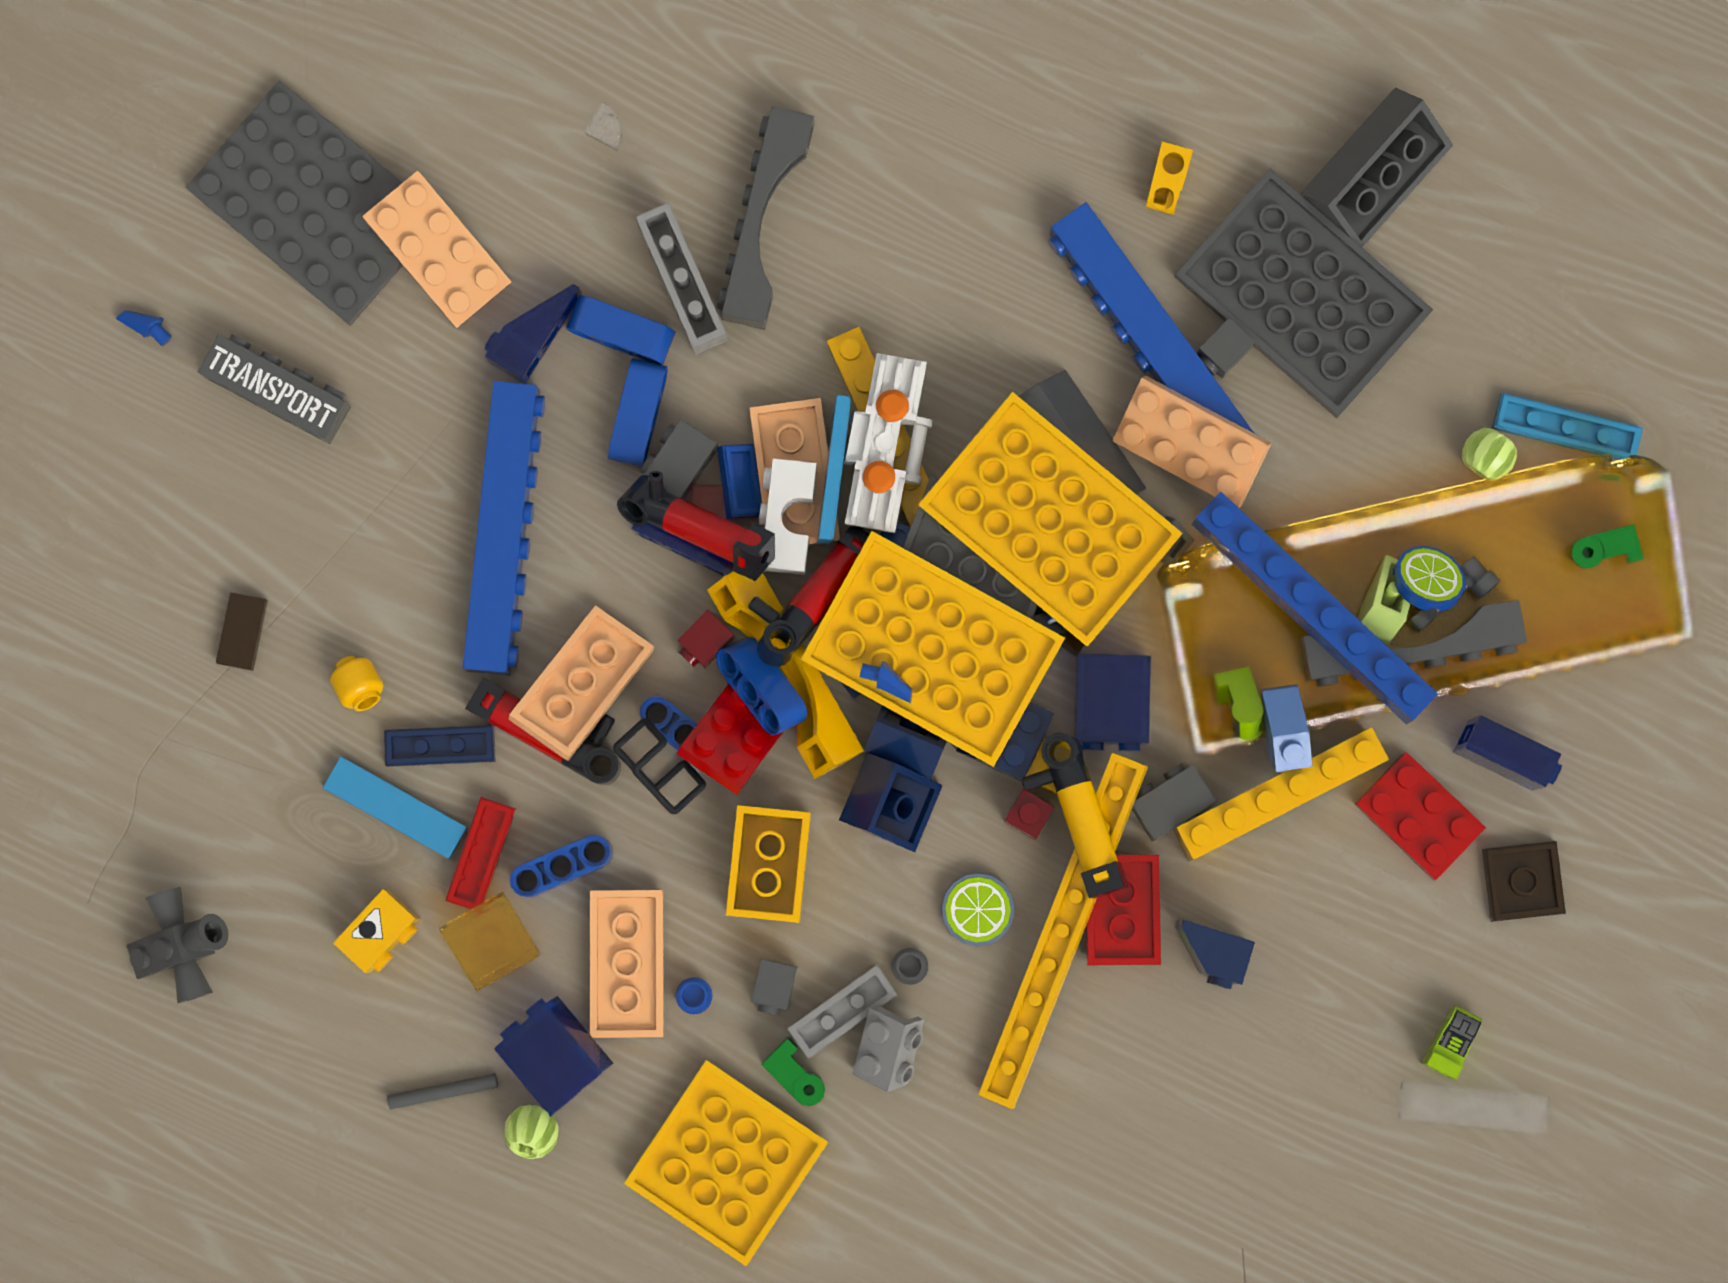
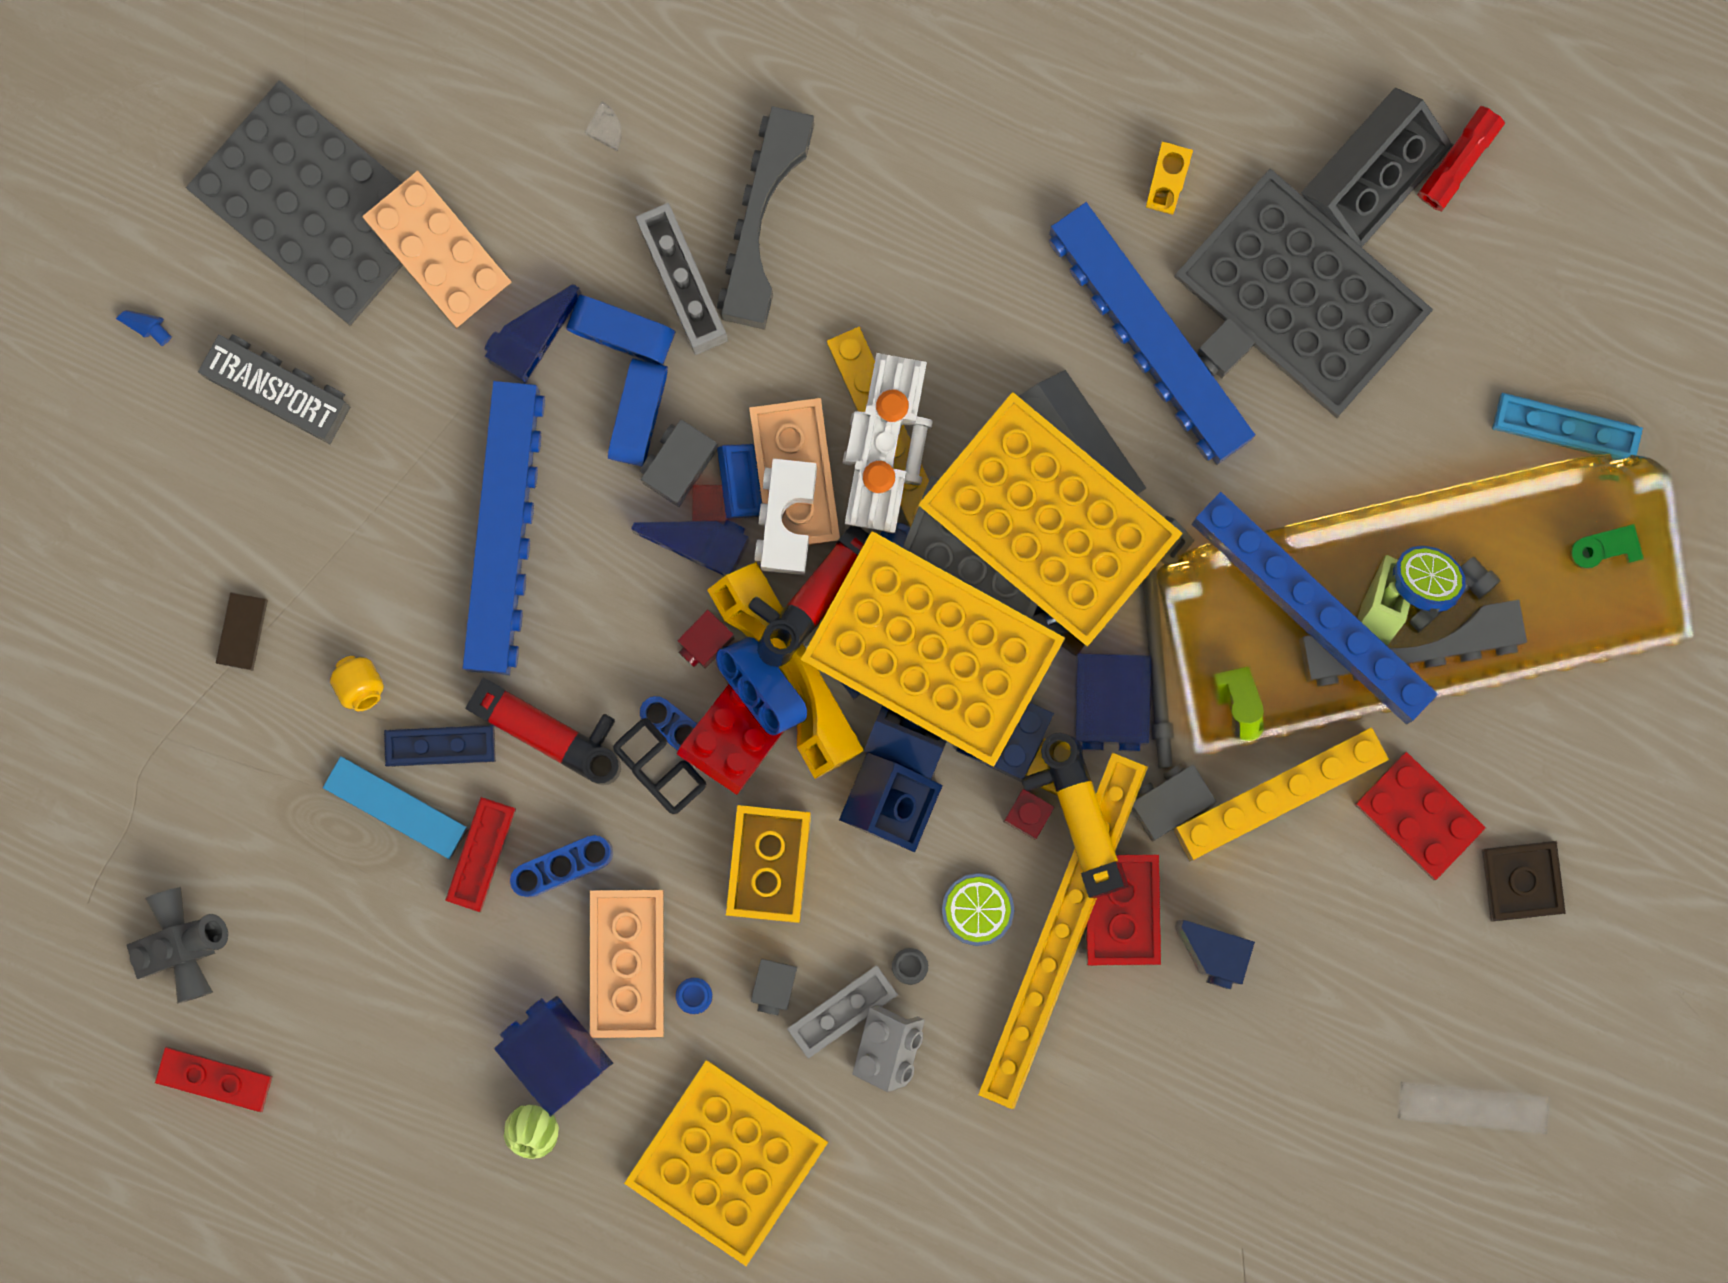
(213, 1079): none -> red plate
(377, 932): yellow brick -> none
(442, 1091): dark grey bar -> none
(489, 941): clear yellow tile -> none
(581, 683): light nougat plate -> none
(747, 549): piece -> none
(802, 1085): green leg -> none
(834, 469): dark azure tile -> none
(887, 680): blue bar -> none
(1162, 730): none -> dark grey bar
(1191, 441): light nougat plate -> none
(1286, 728): medium blue slope -> none
(1452, 1042): leg -> none
(1461, 158): none -> red axle
(1489, 454): yellowish green piece -> none
(1508, 753): clear blue brick -> none

